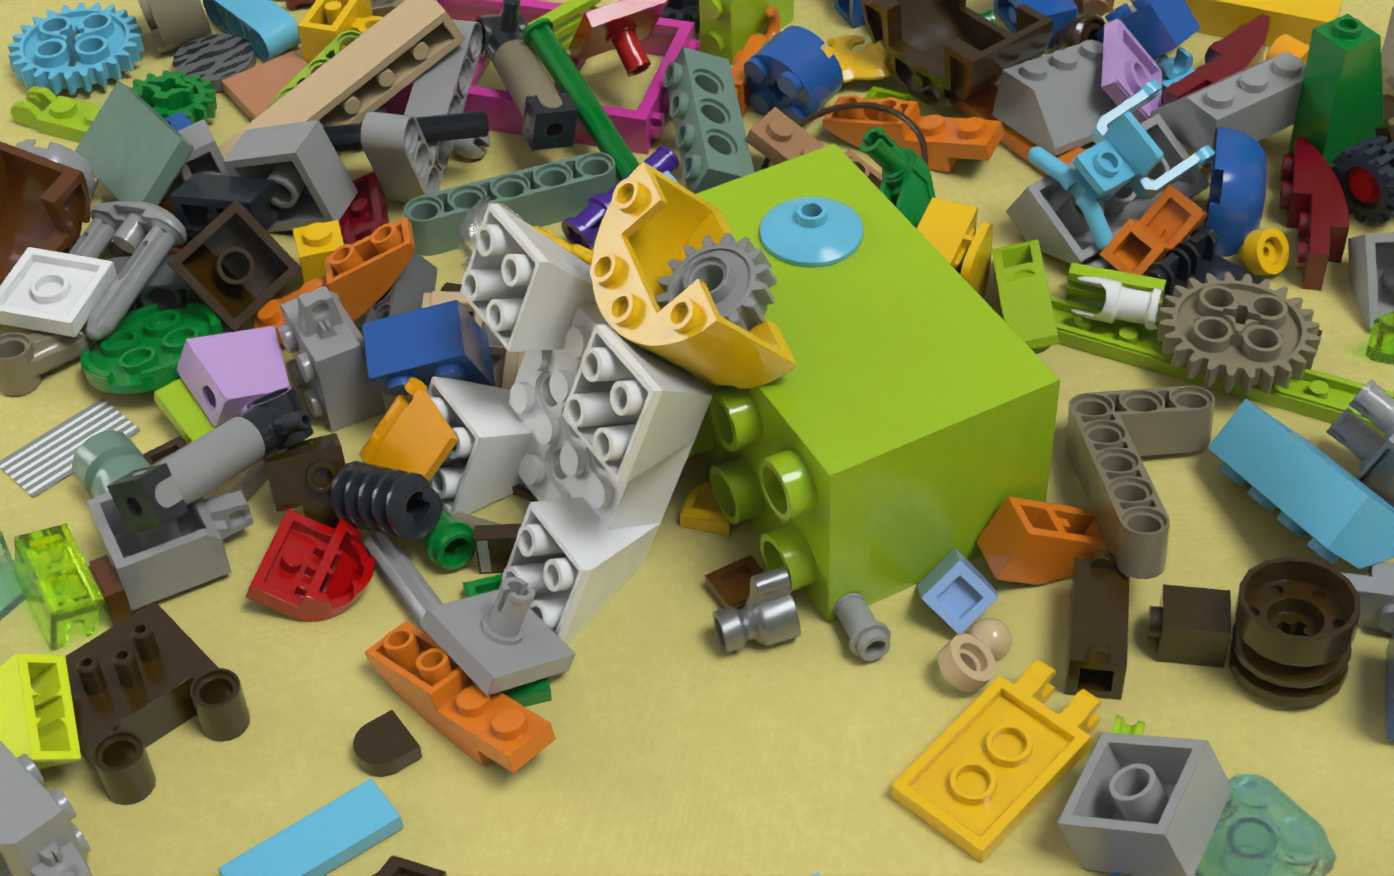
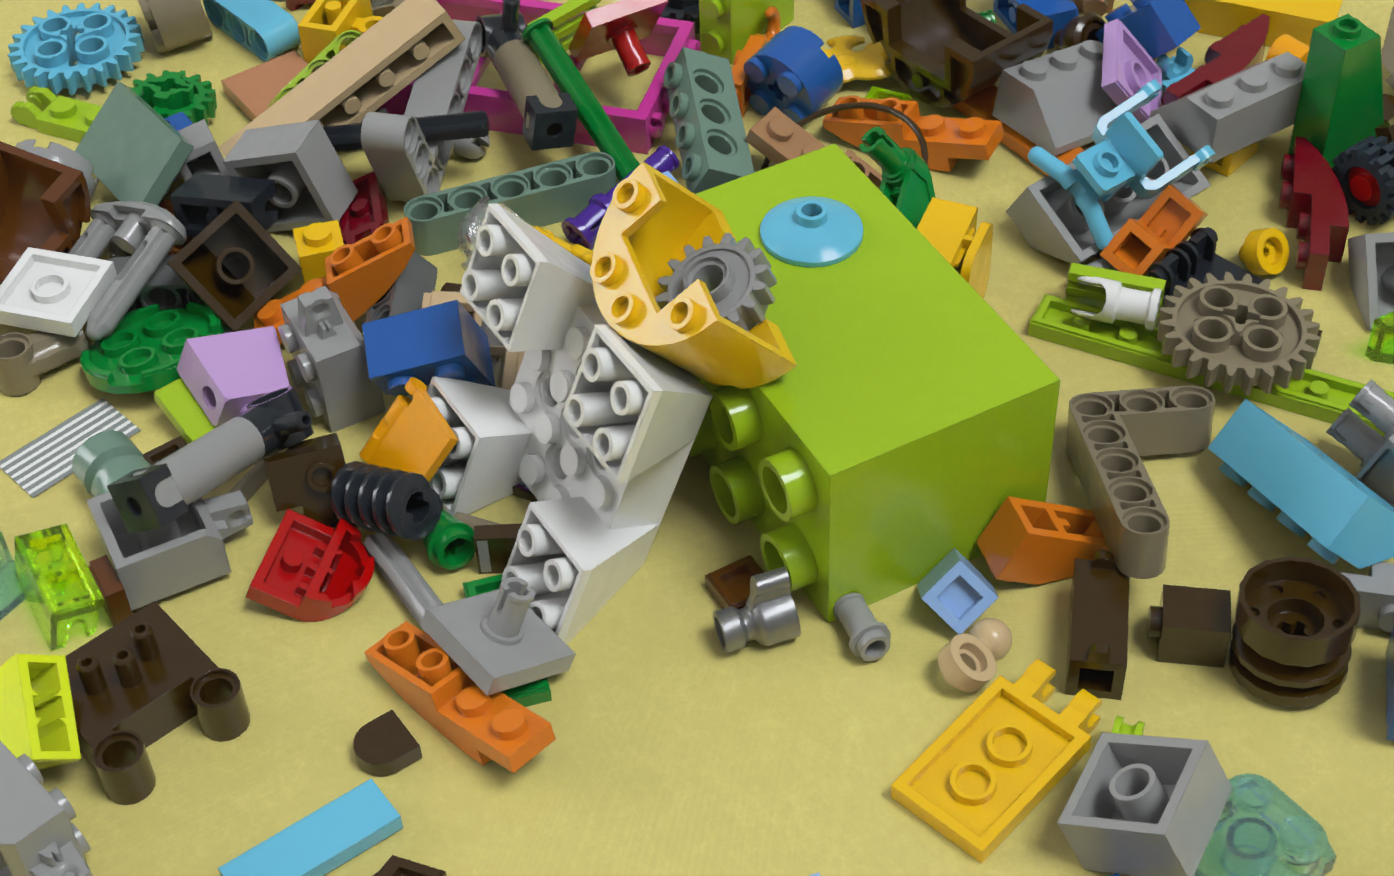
(215, 58): dark grey tile -> none
(703, 512): yellow tile -> none
(1025, 294): lime slope -> none
(1235, 189): blue brick -> none

